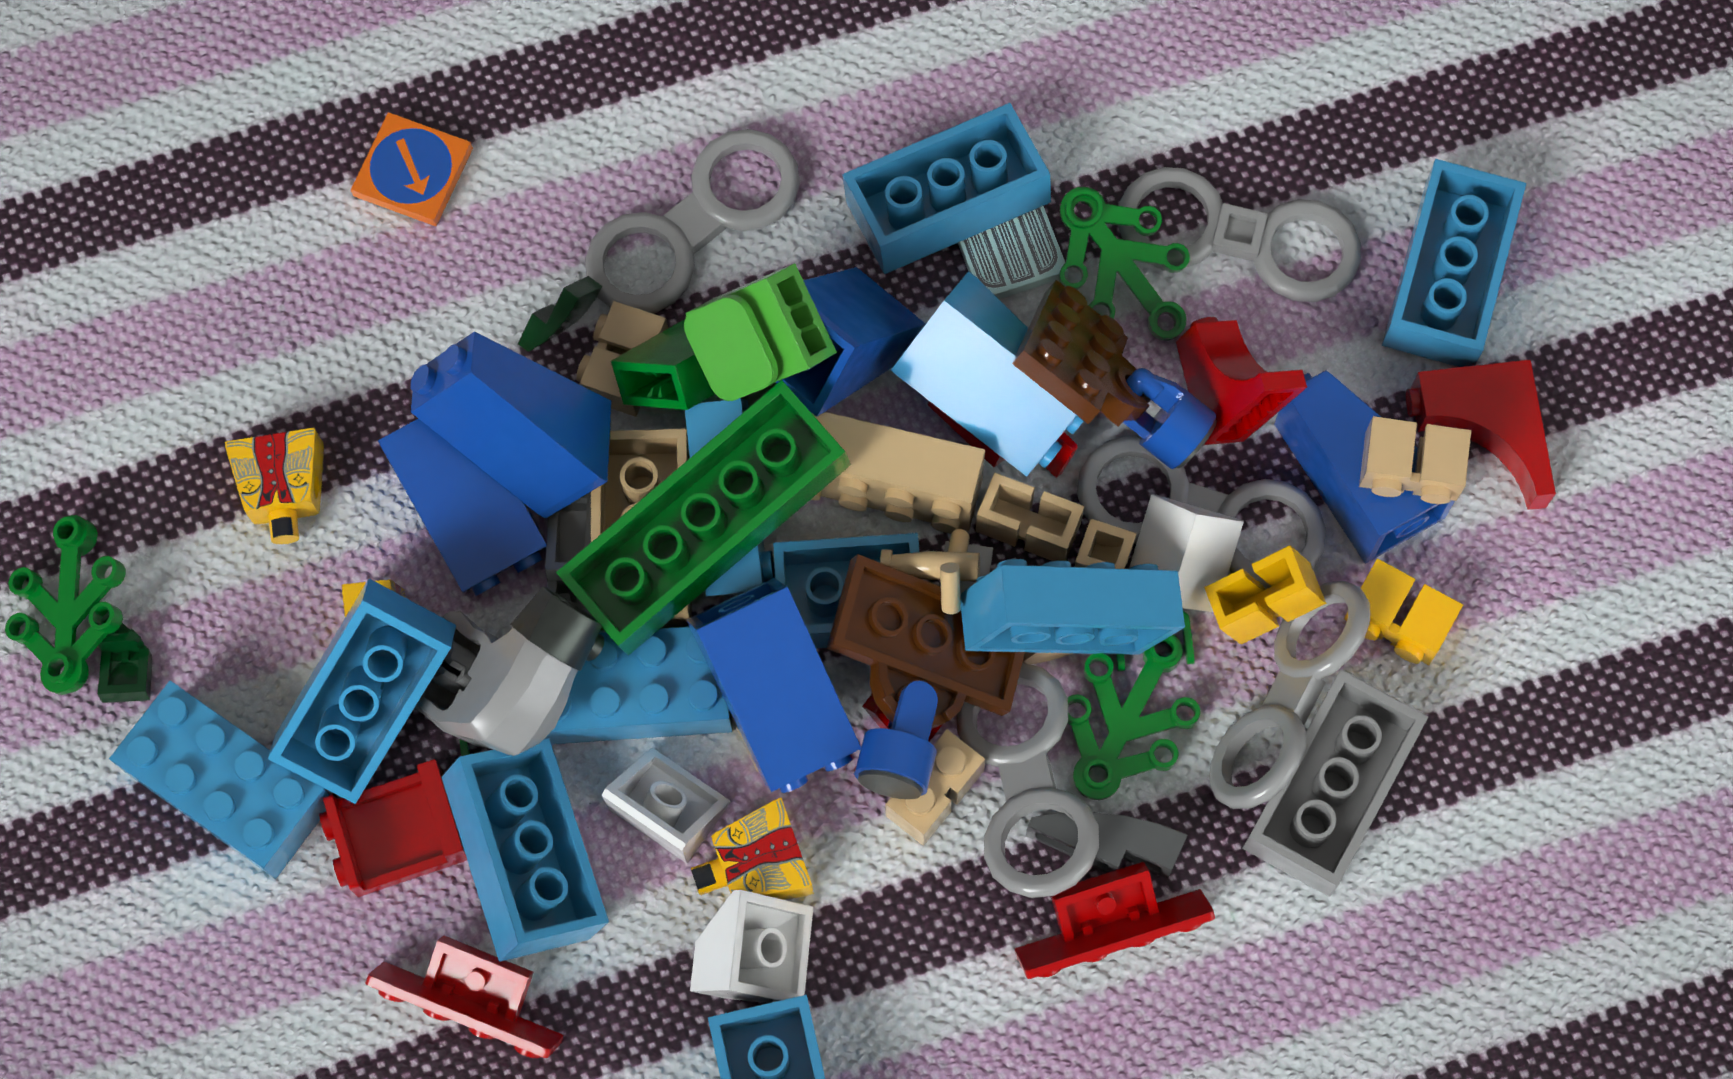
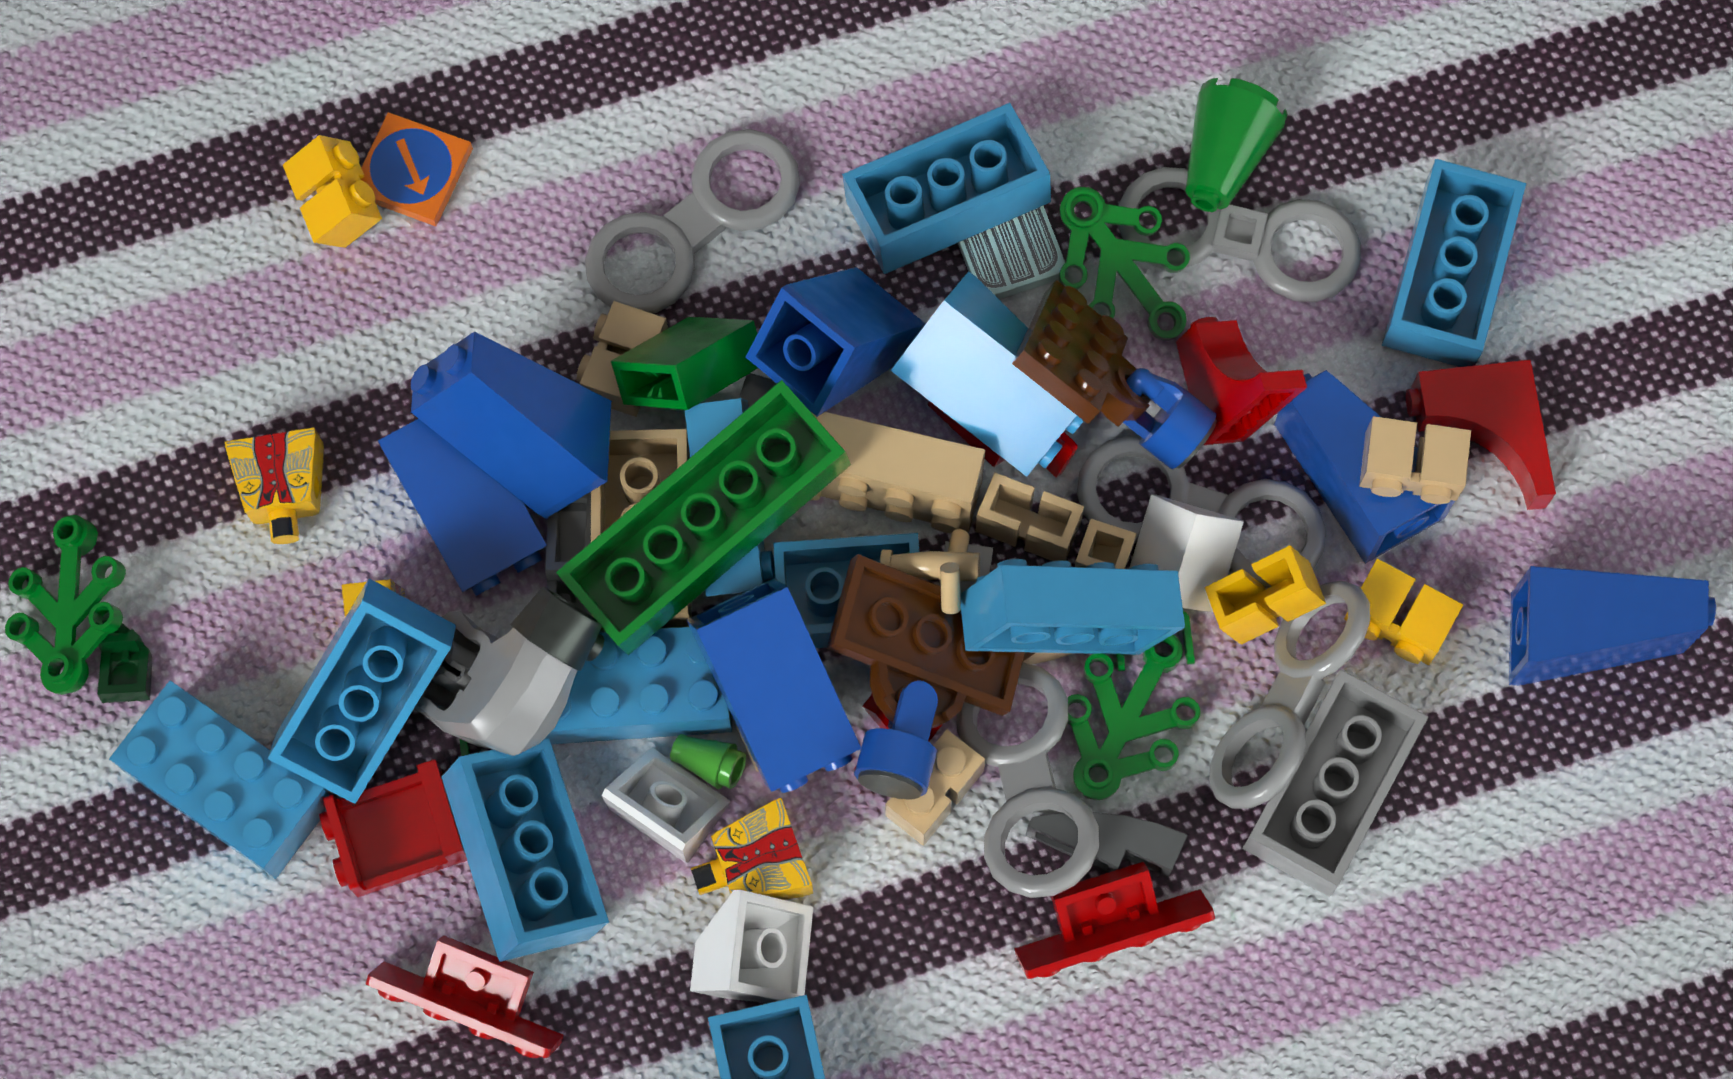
(343, 202): none -> yellow piece
(553, 320): dark green slope -> none
(710, 760): none -> bright green cone
(758, 334): bright green brick -> none
(1229, 139): none -> green cone
(1600, 620): none -> blue slope

